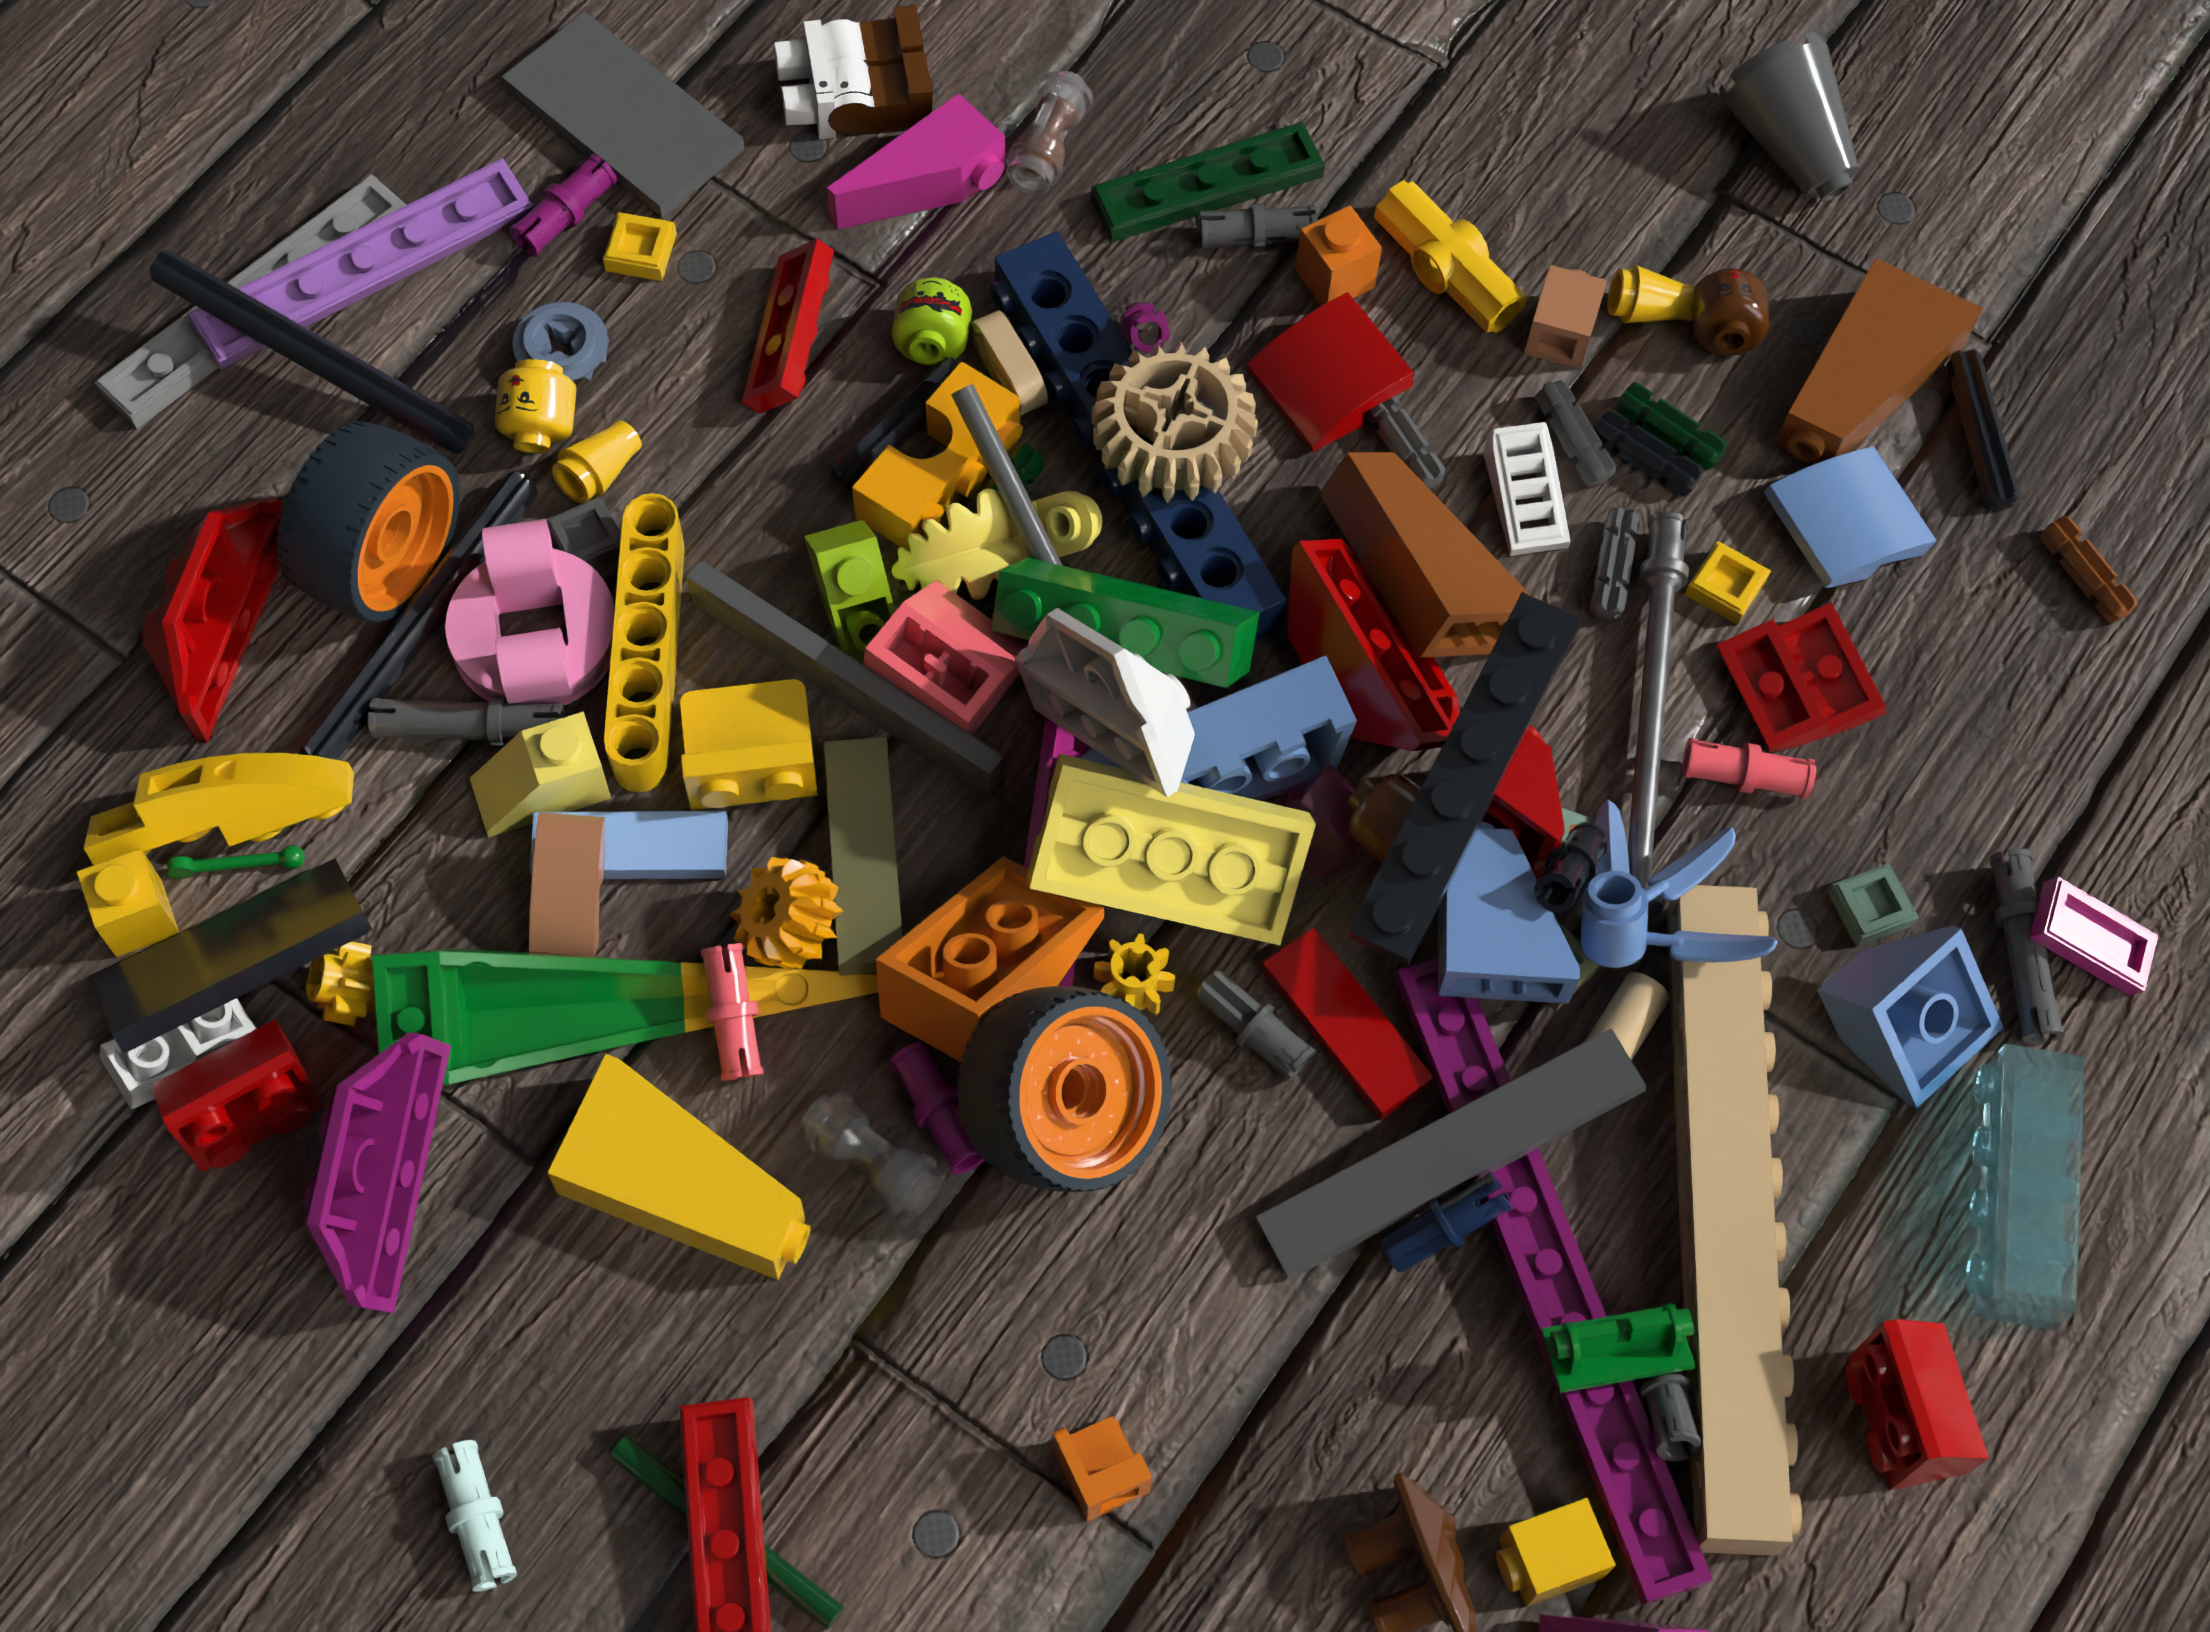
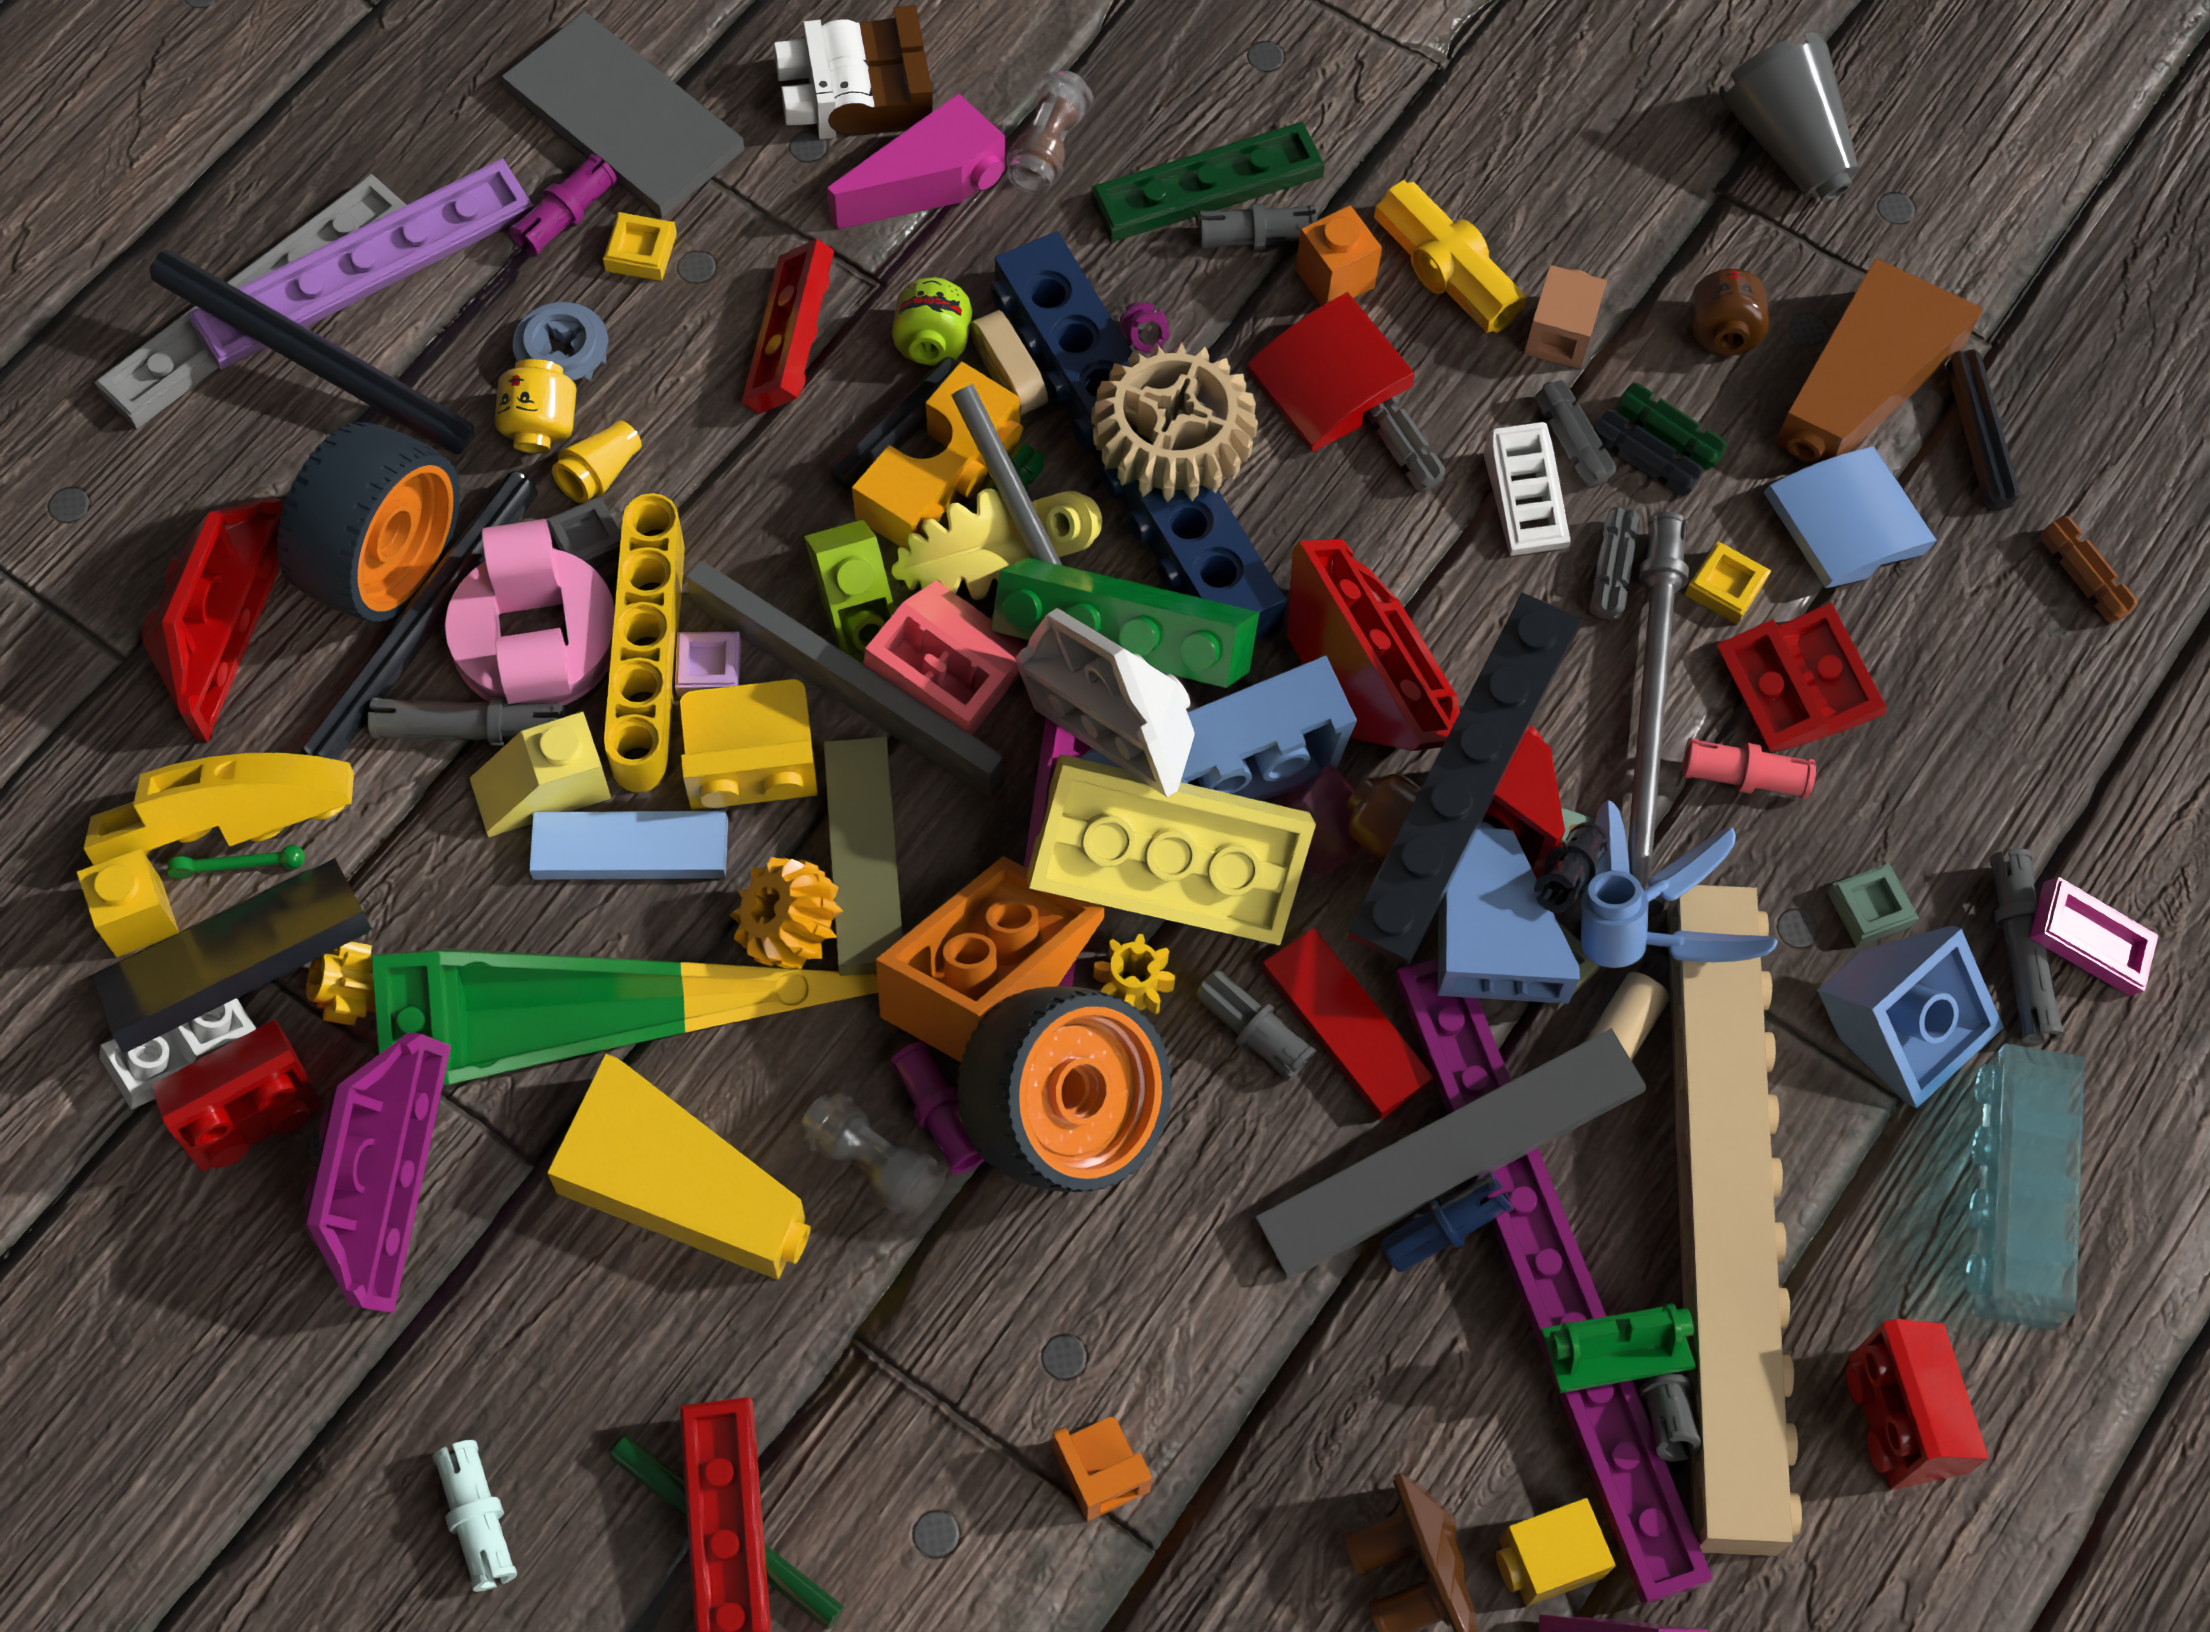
(566, 884): nougat slope -> none
(707, 661): none -> lavender tile
(731, 1012): coral pin -> none
(1420, 557): dark orange slope -> none
(1648, 296): yellow cone -> none

